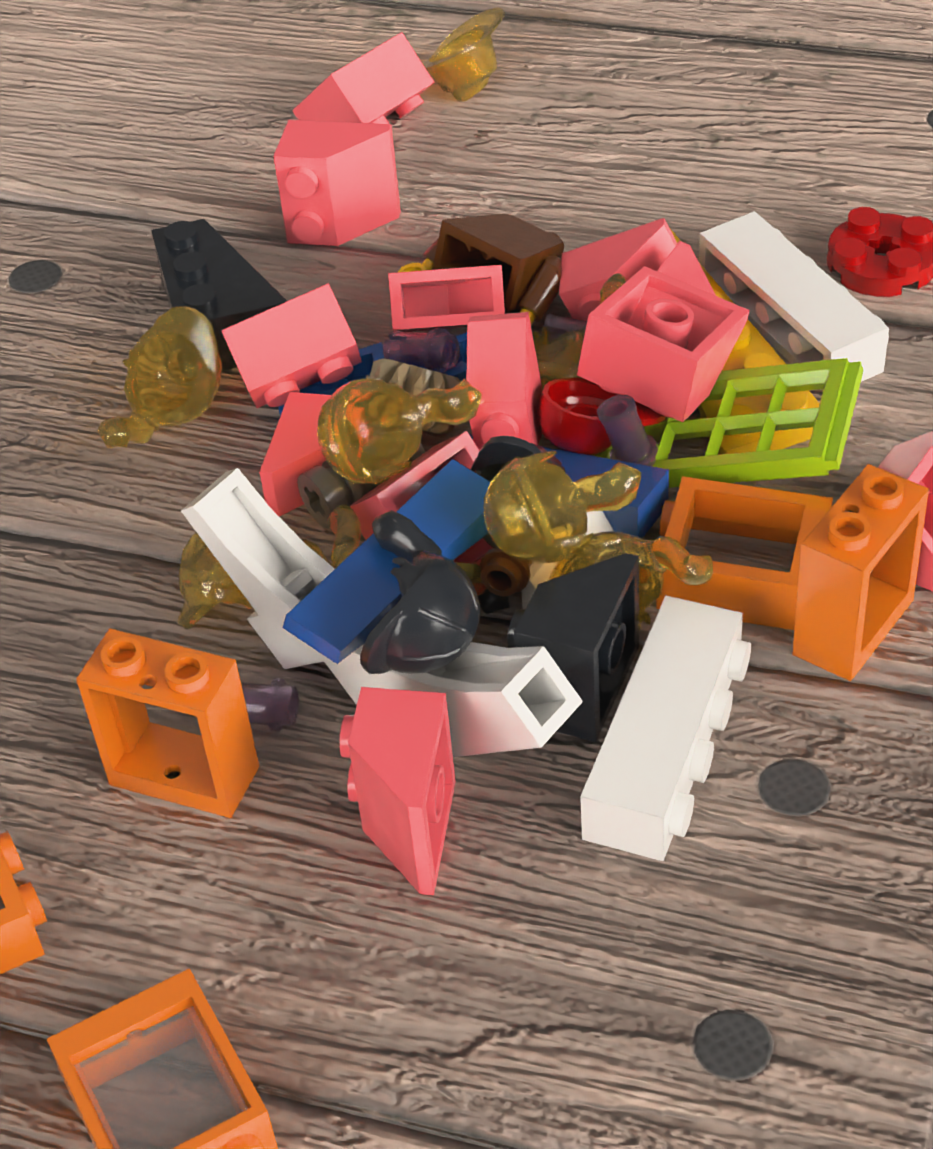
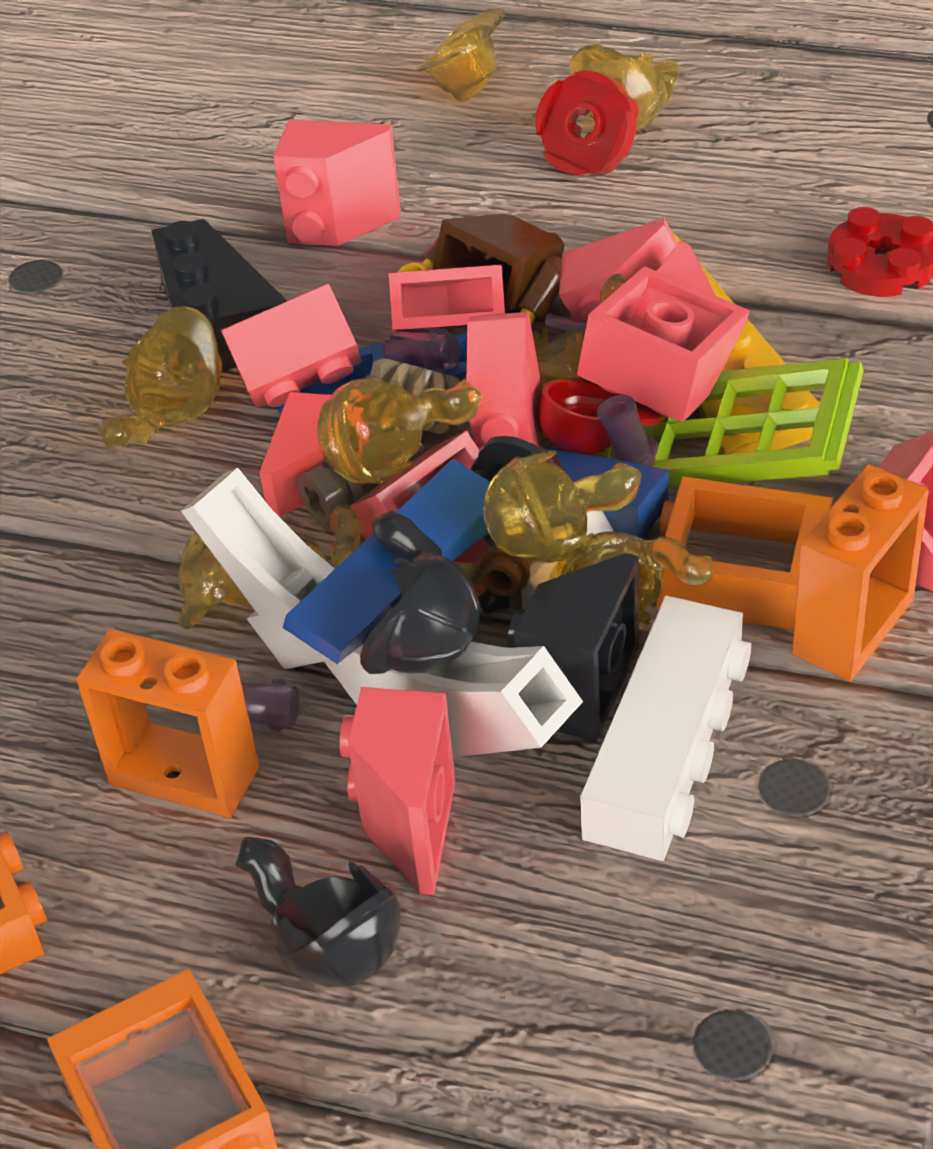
(329, 929): none -> black piece
(370, 87): coral slope -> none
(613, 116): none -> red plate
(646, 84): none -> clear yellow piece
(791, 297): white brick -> none

